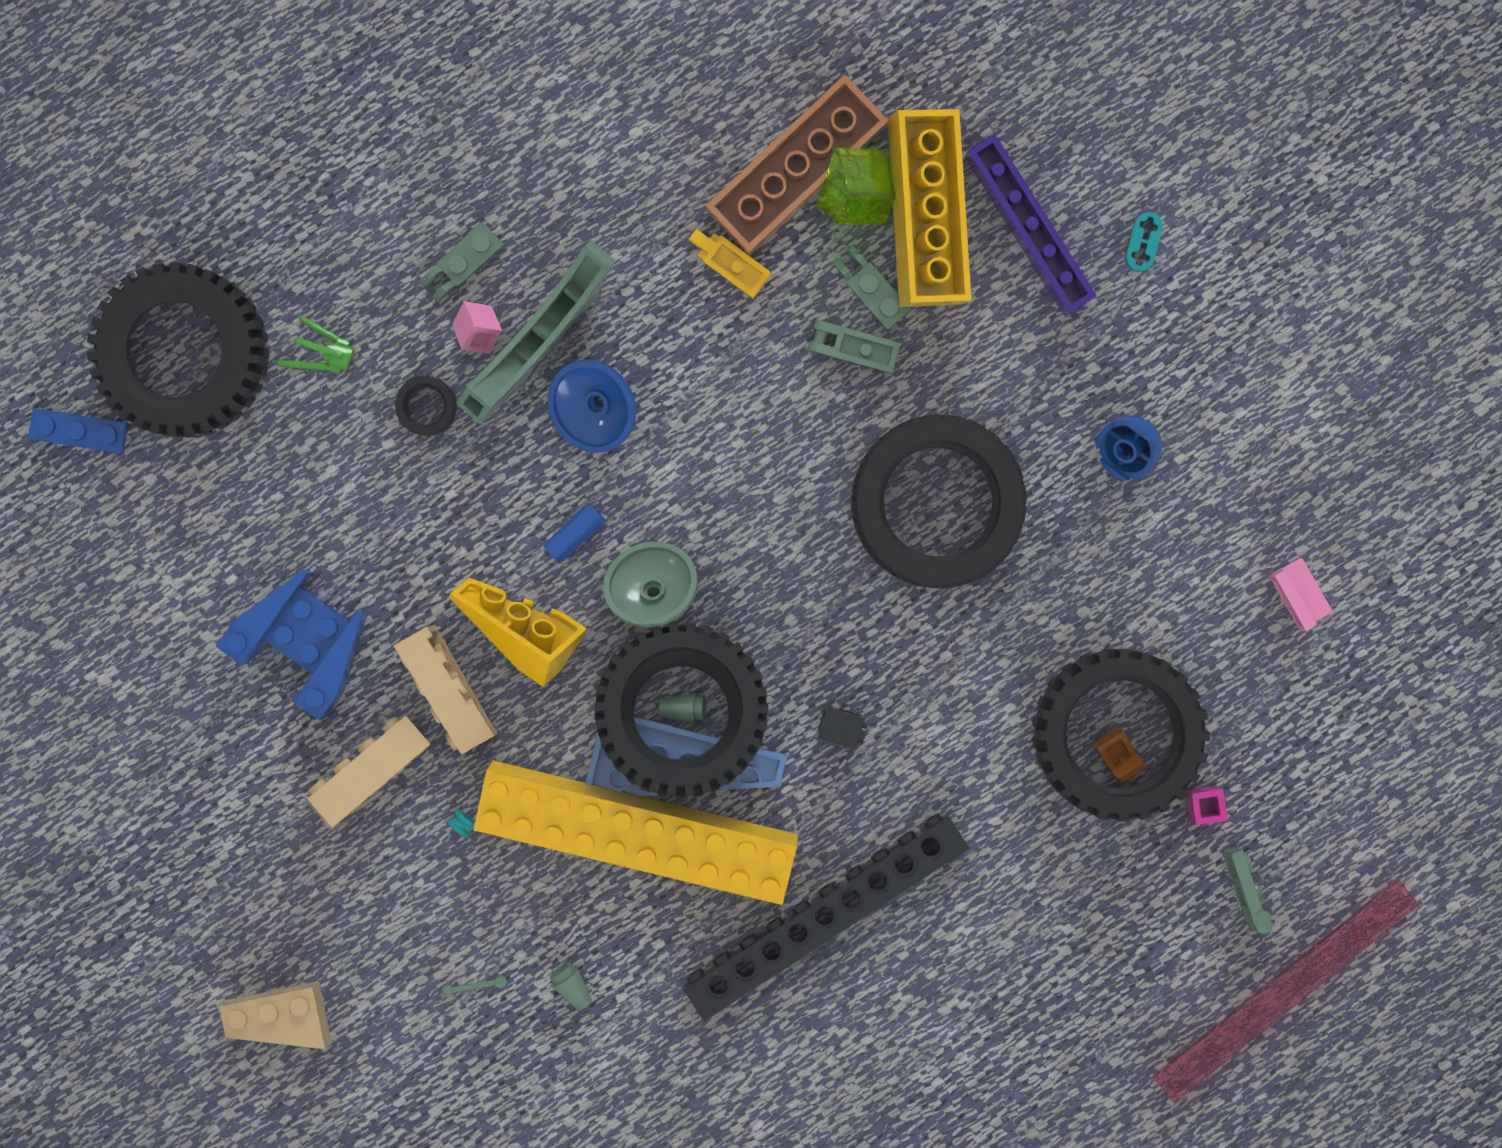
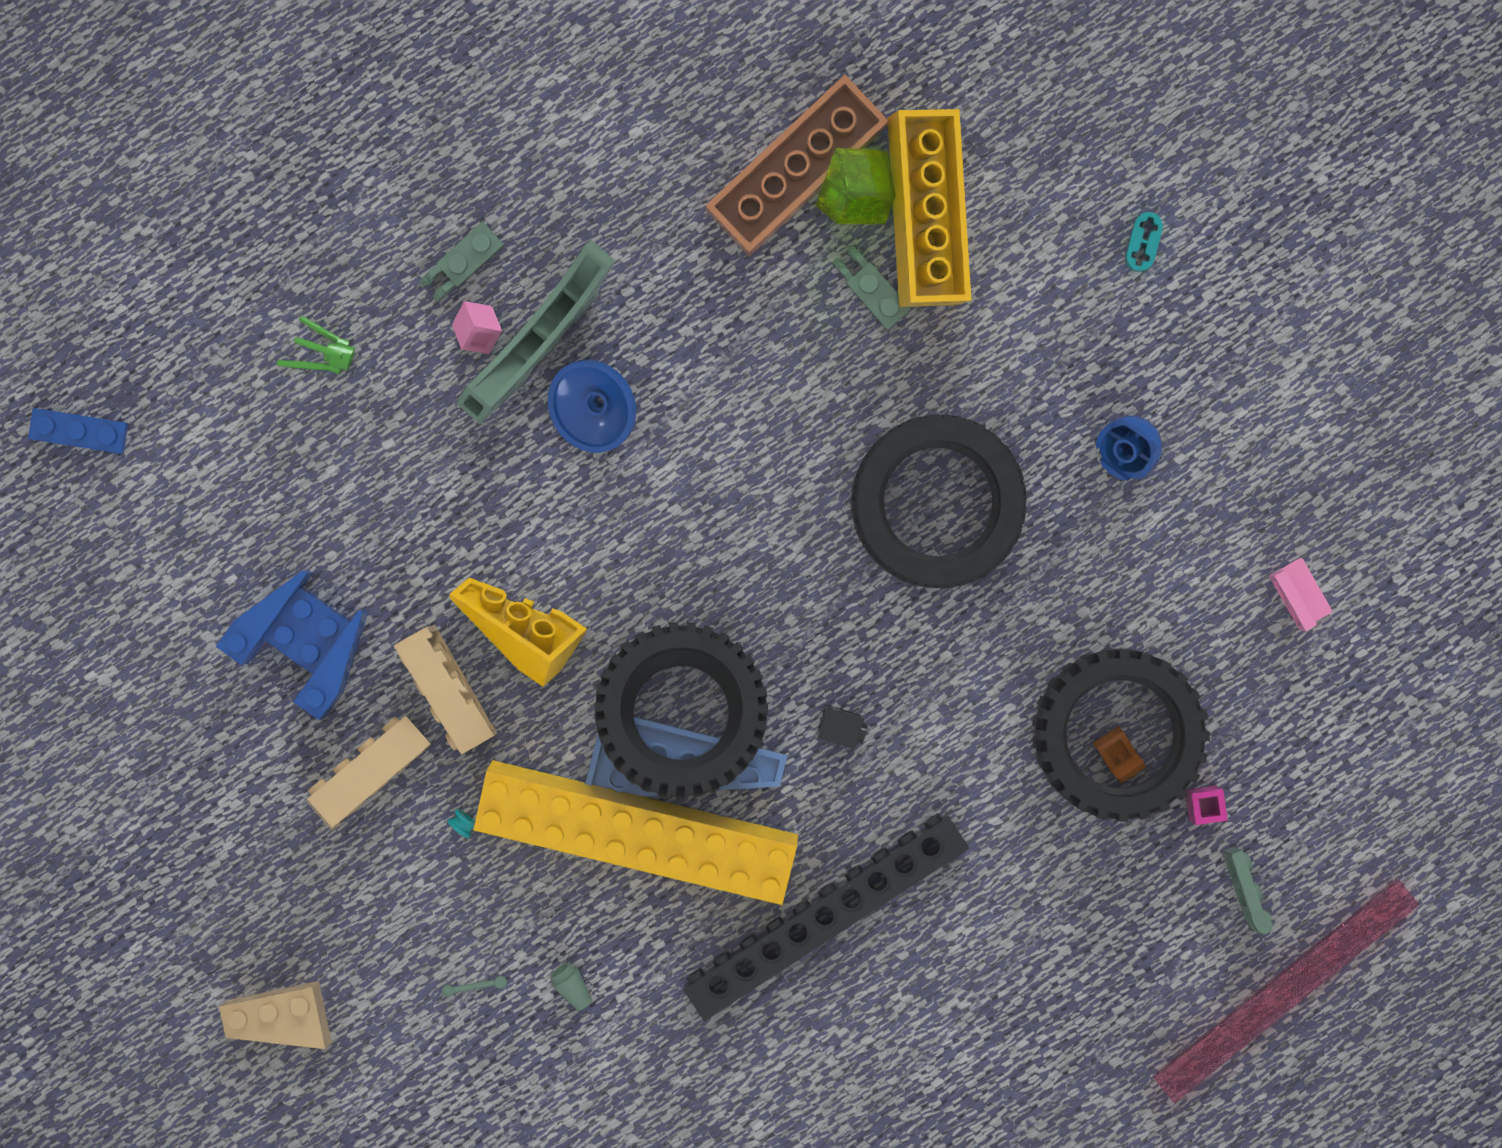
(240, 357): black tyre -> none
(408, 389): black tyre -> none
(574, 533): blue brick -> none
(647, 570): sand green dish -> none
(684, 708): sand green cone -> none
(731, 262): yellow hinge -> none
(855, 347): sand green plate -> none
(1030, 225): dark purple brick -> none

